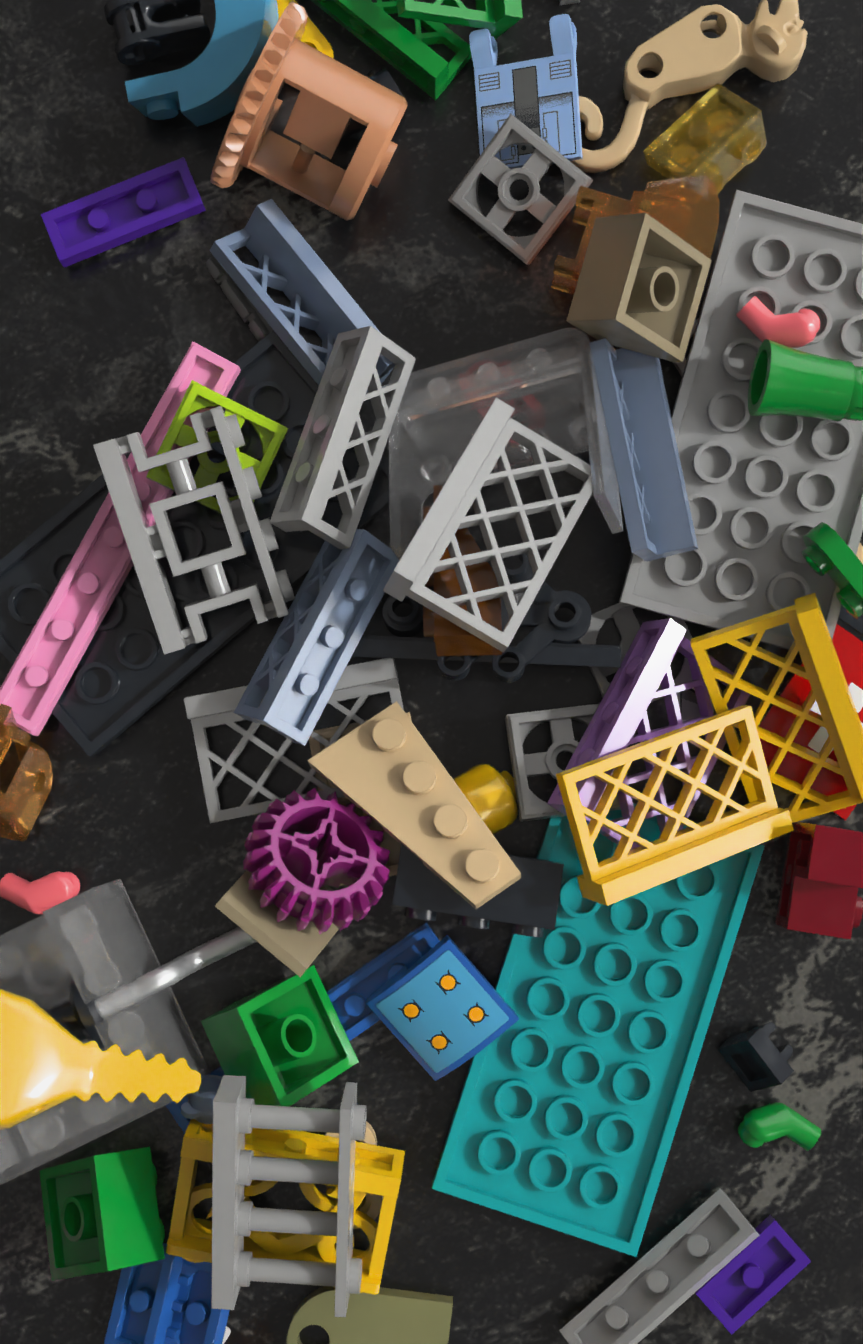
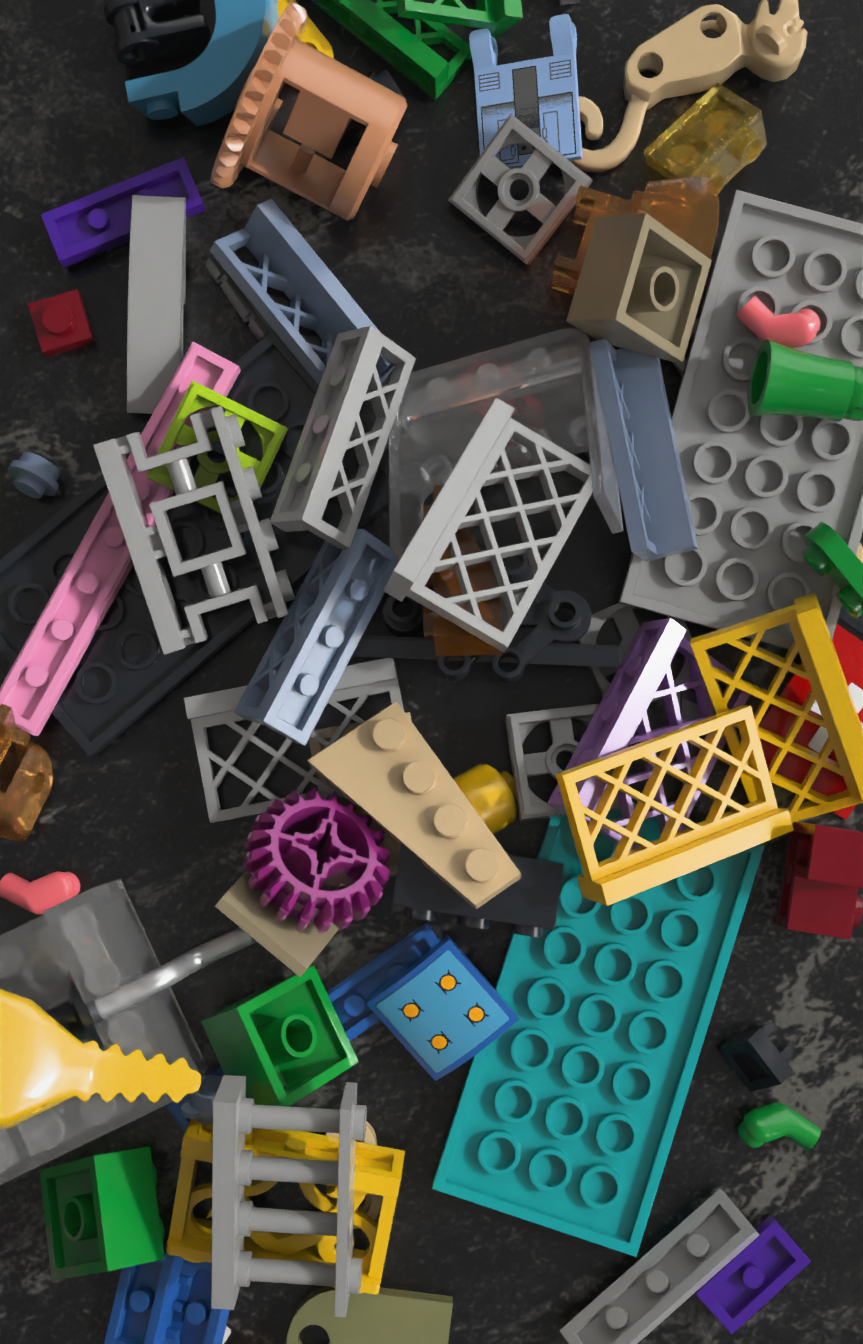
(34, 475): none -> sand blue plate
(61, 323): none -> dark red plate
(155, 298): none -> light grey slope

